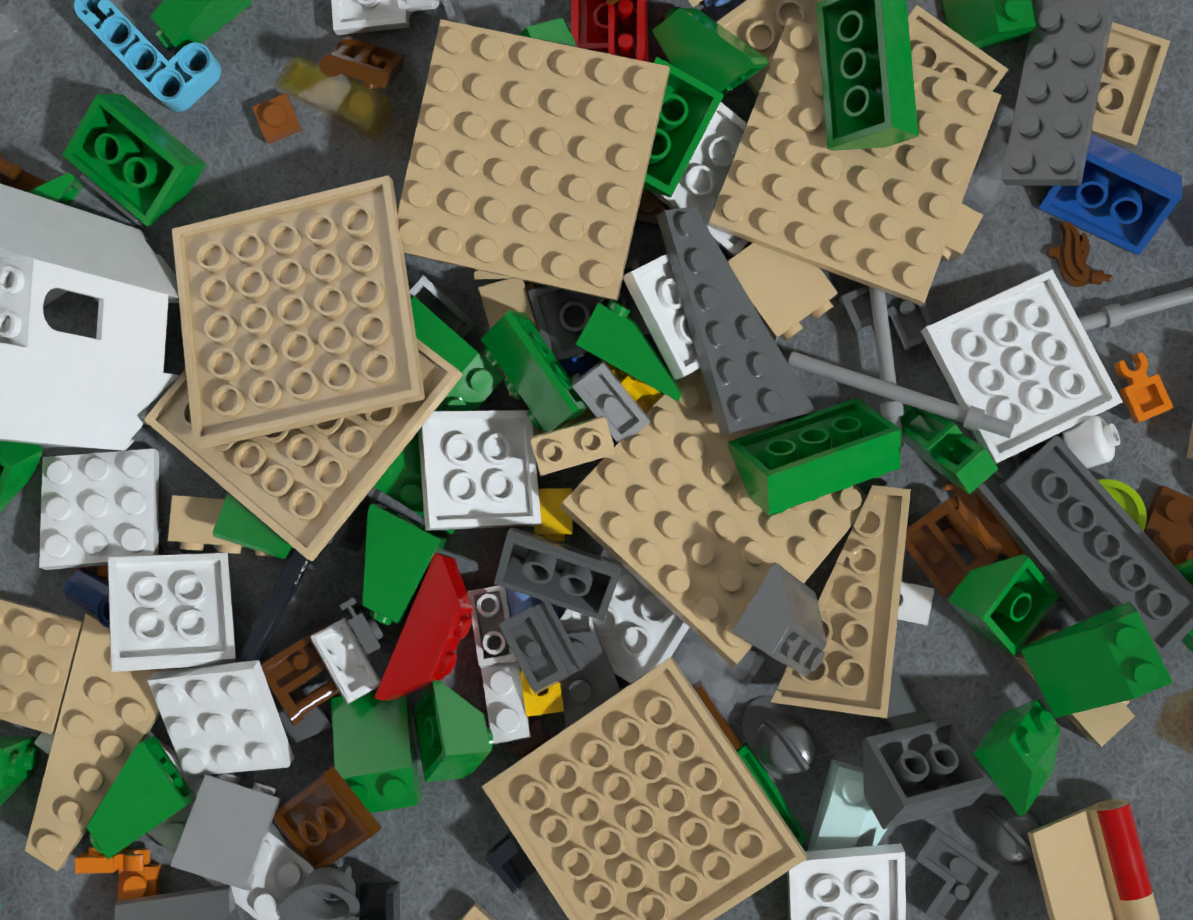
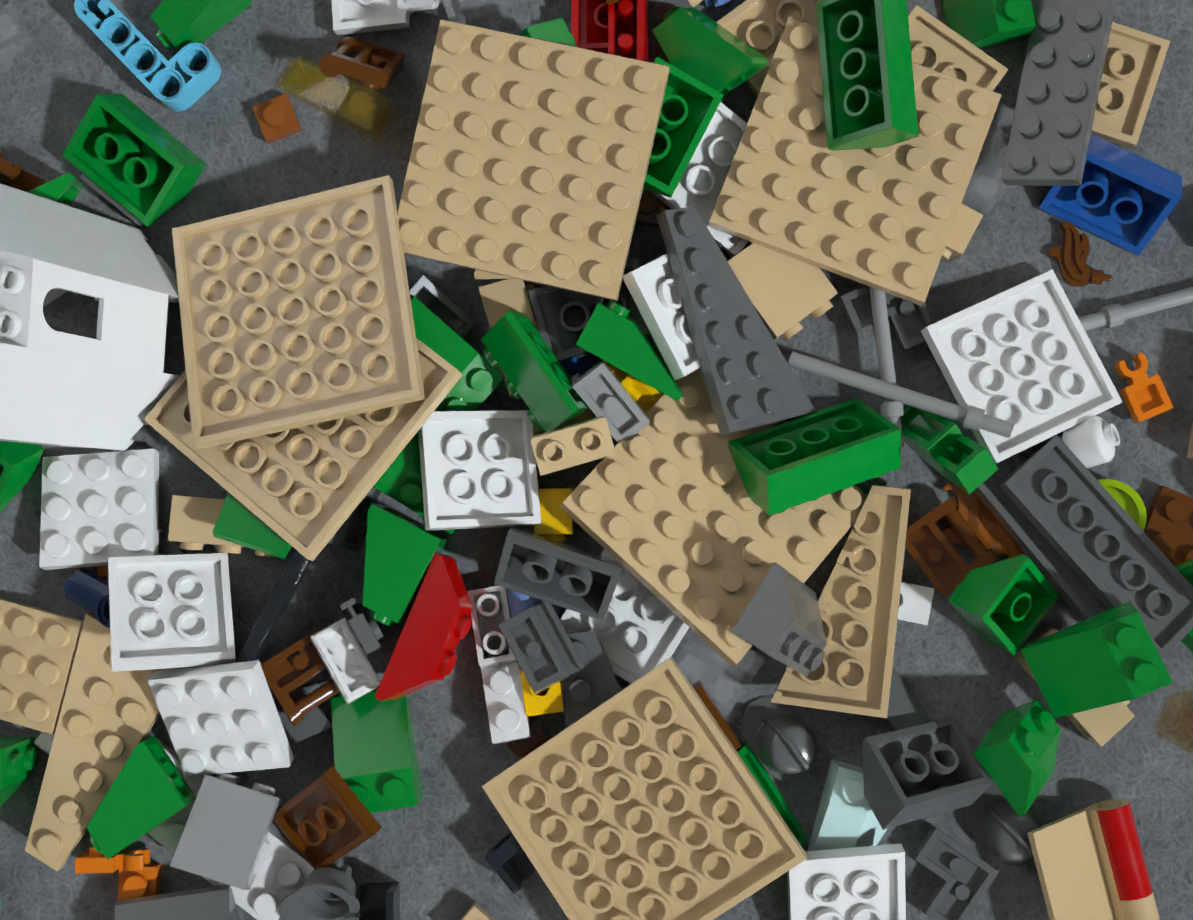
(449, 734): green slope -> none

